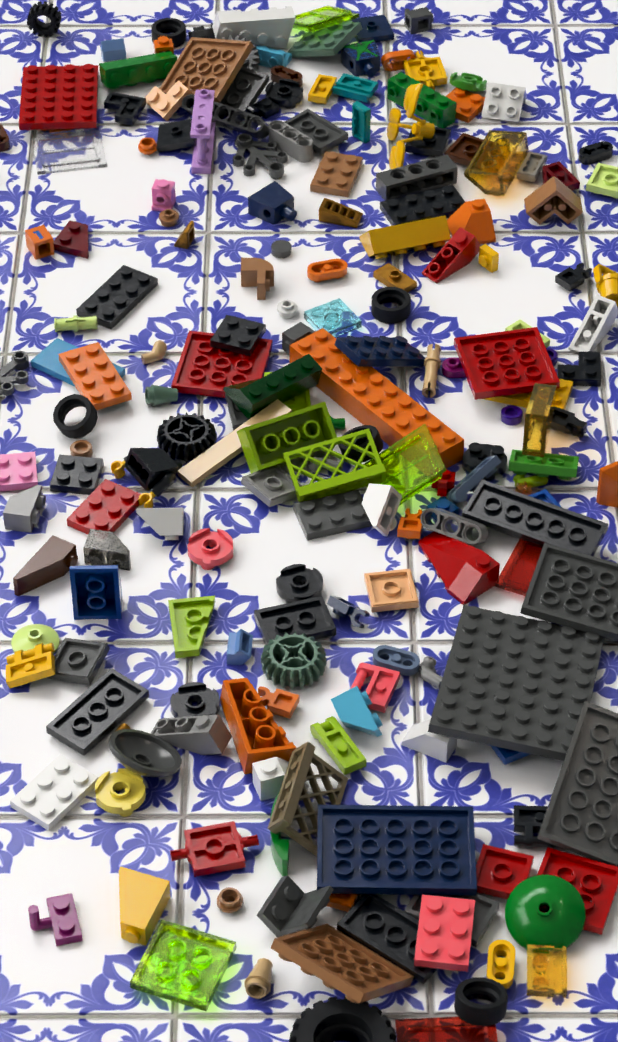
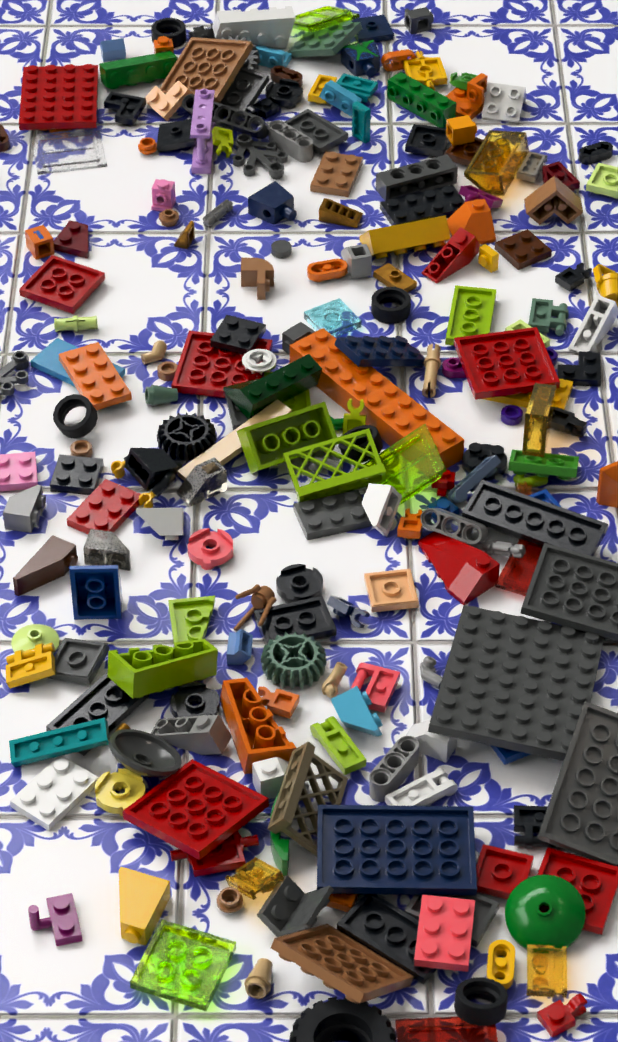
(44, 10): black tyre -> none
(59, 742): none -> teal plate
(62, 284): none -> red plate
(117, 296): black plate -> none
(162, 667): none -> lime wedge
(166, 370): none -> medium nougat tile
(195, 809): none -> red plate
(203, 482): none -> clear smoke slope
(217, 213): none -> light grey axle
(223, 139): none -> neon yellow plate
(255, 878): none -> clear yellow plate
(257, 355): none -> white gear
(262, 598): none -> medium nougat plant
(270, 485): light grey plate -> none
(287, 309): white plate -> none
(330, 685): none -> tan arm
(339, 97): none -> medium azure bracket
(353, 419): none -> neon yellow plate
(358, 260): none -> light grey slope
(394, 768): none -> light grey beam
(396, 659): sand blue plate -> none
(420, 129): yellow plant -> none
(423, 790): none -> white plate
(460, 130): none -> light orange brick
(470, 312): none -> lime plate
(472, 193): none -> magenta plate
(476, 88): none -> orange bracket
(504, 548): none -> light grey axle
(523, 249): none -> reddish brown plate
(541, 315): none -> sand green plate
(560, 1017): none -> red plate

